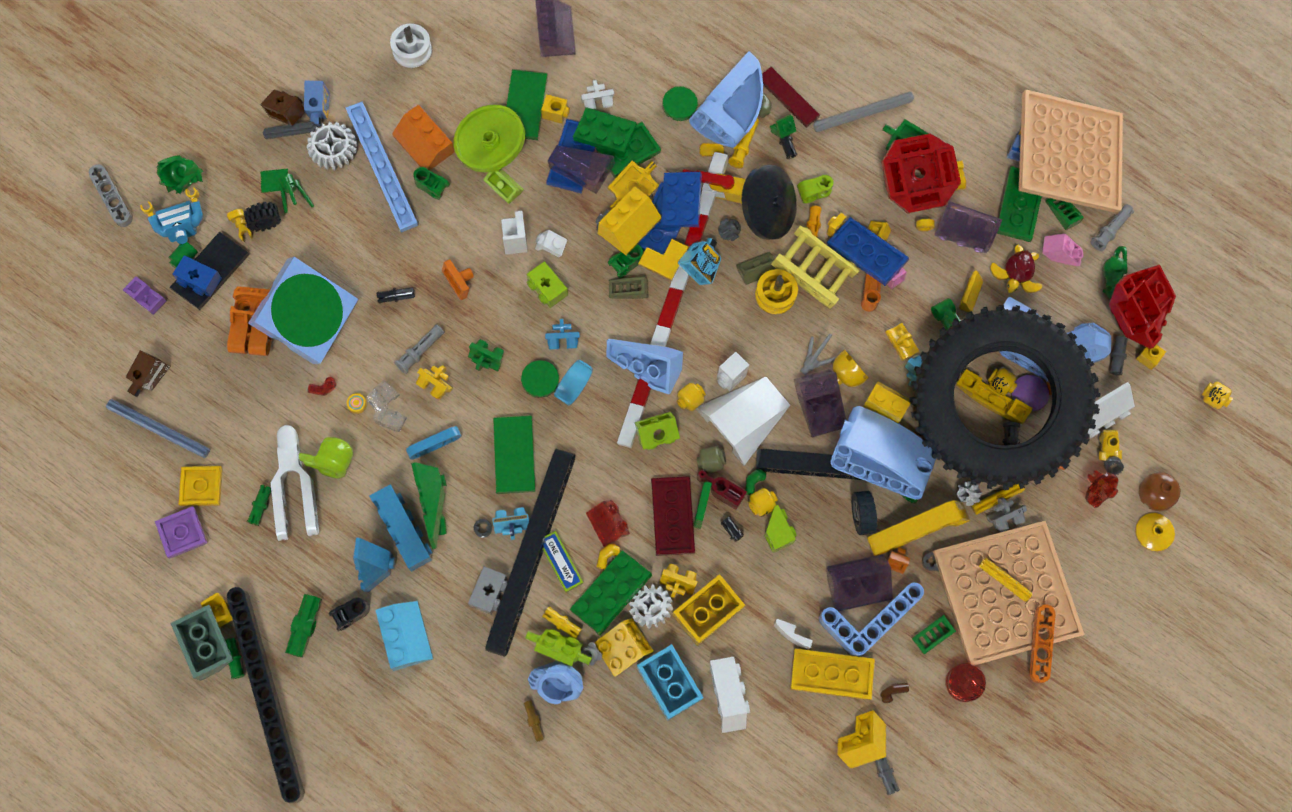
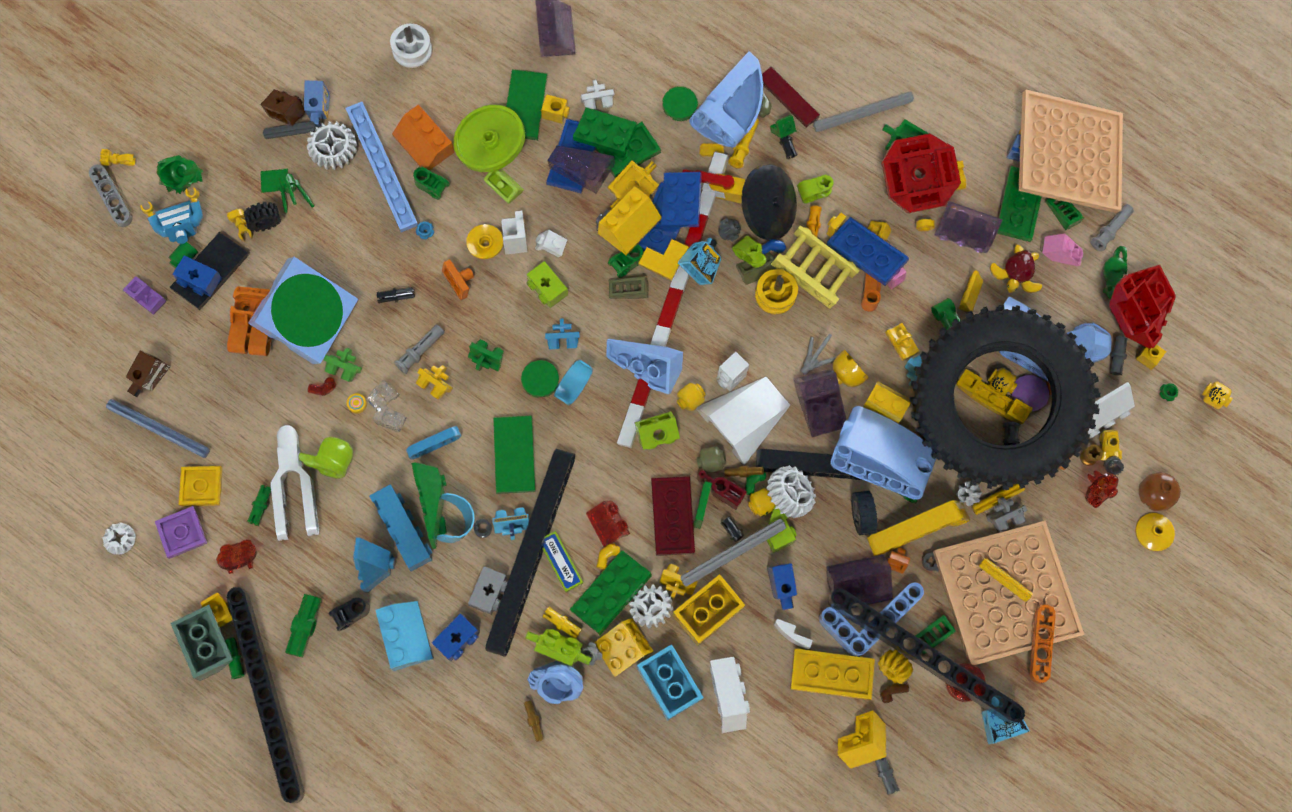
(107, 158): none -> yellow piece
(127, 540): none -> white gear
(236, 556): none -> clear red plate
(334, 363): none -> bright green hips
(425, 226): none -> dark azure plate
(457, 627): none -> blue brick
(467, 512): none -> medium azure piece
(480, 235): none -> yellow dish
(733, 552): none -> light grey axle
(744, 471): none -> pearl gold bar
(750, 252): none -> lime piece
(774, 245): none -> blue arm
(782, 575): none -> blue torso
(794, 496): none -> white gear
(895, 666): none -> yellow gear
(935, 657): none -> black beam
(997, 729): none -> medium azure torso
(1094, 451): none -> pearl gold bush
(1171, 388): none -> green plate

